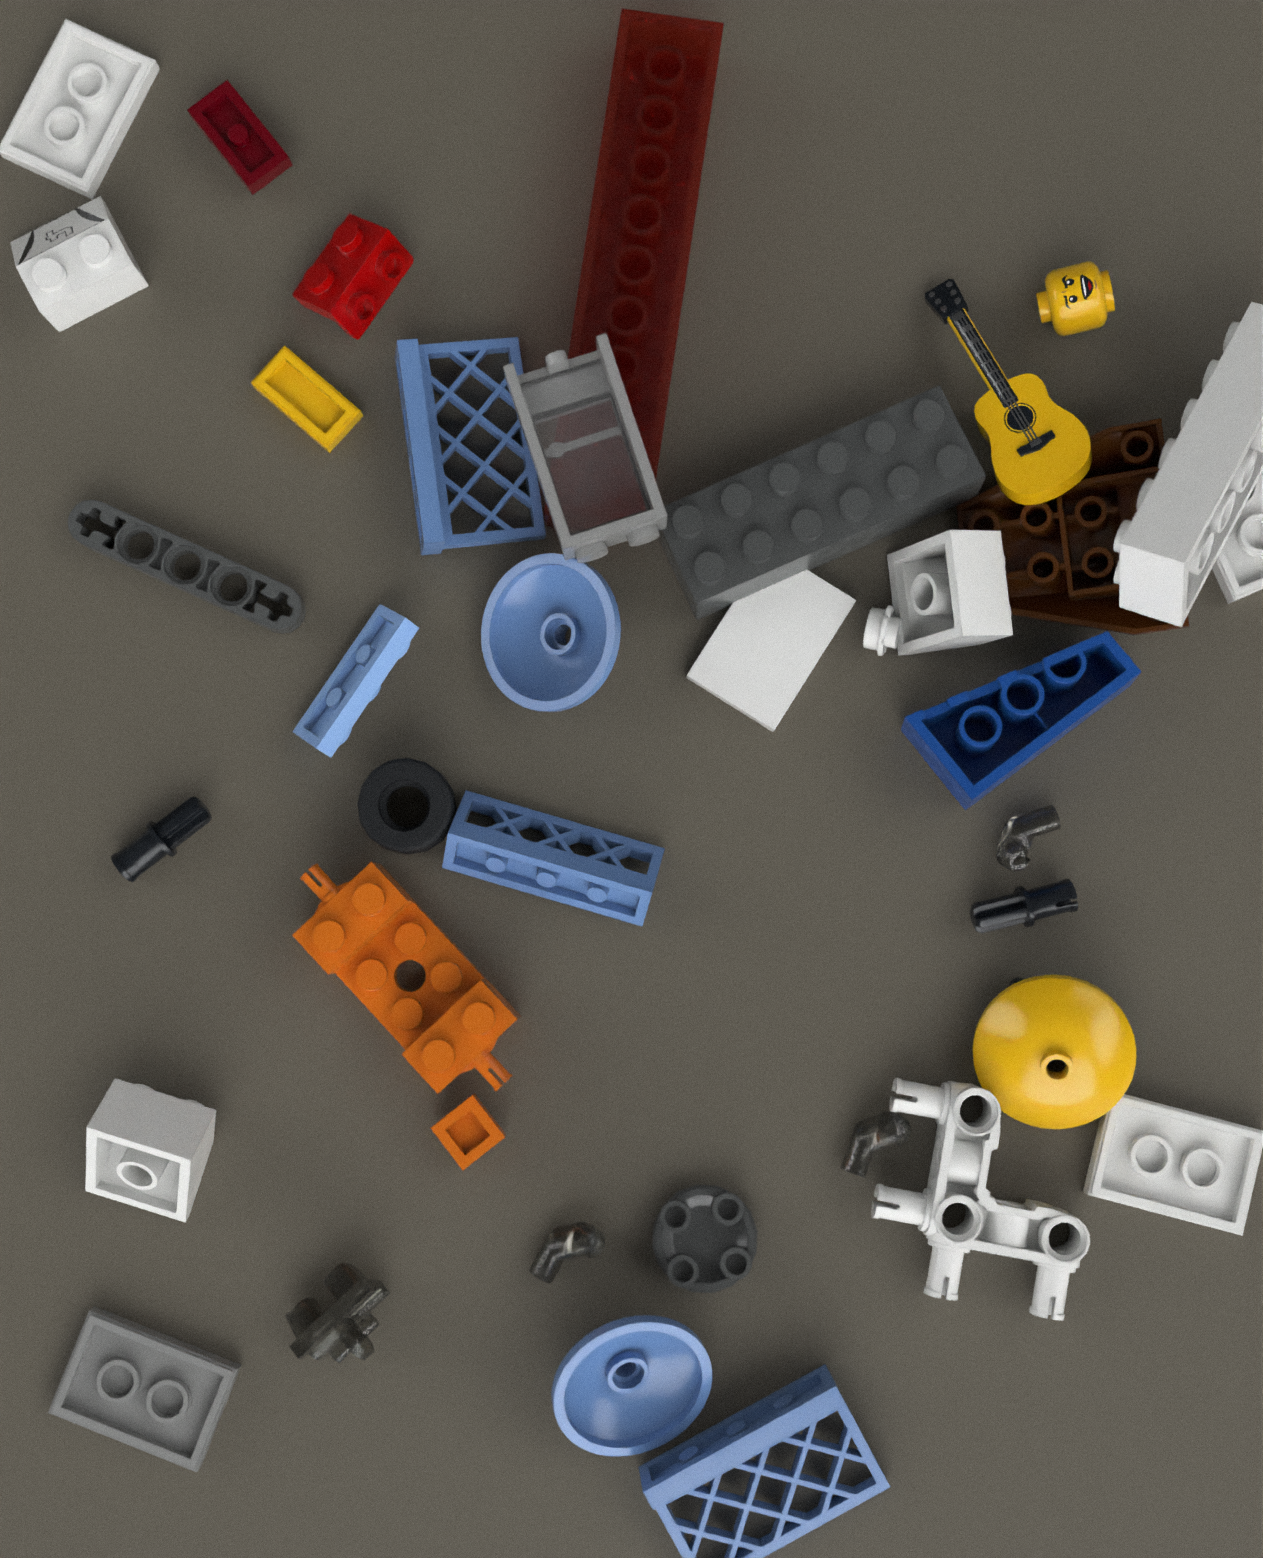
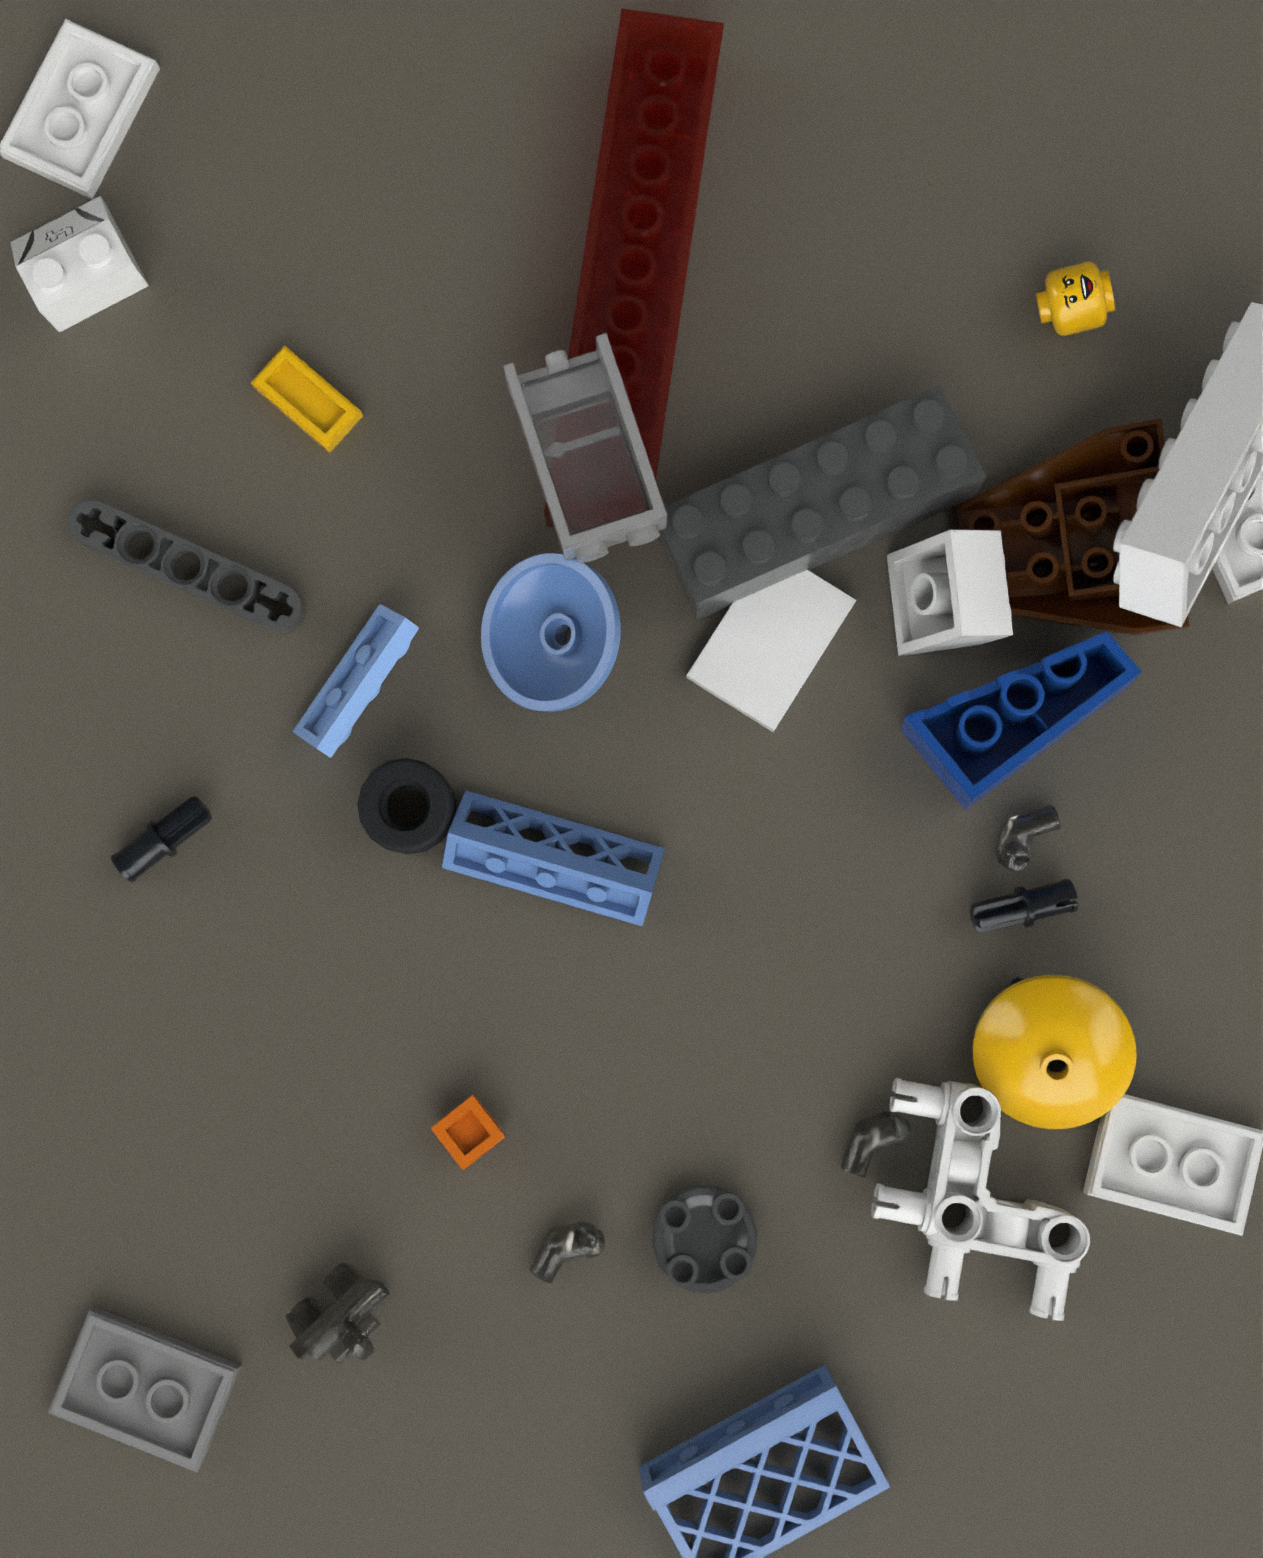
(148, 1149): white slope -> none
(239, 137): dark red plate -> none
(354, 275): red bracket -> none
(364, 937): orange brick -> none
(425, 452): medium blue fence -> none
(631, 1385): medium blue dish -> none
(882, 630): white plate -> none
(1033, 441): yellow piece -> none

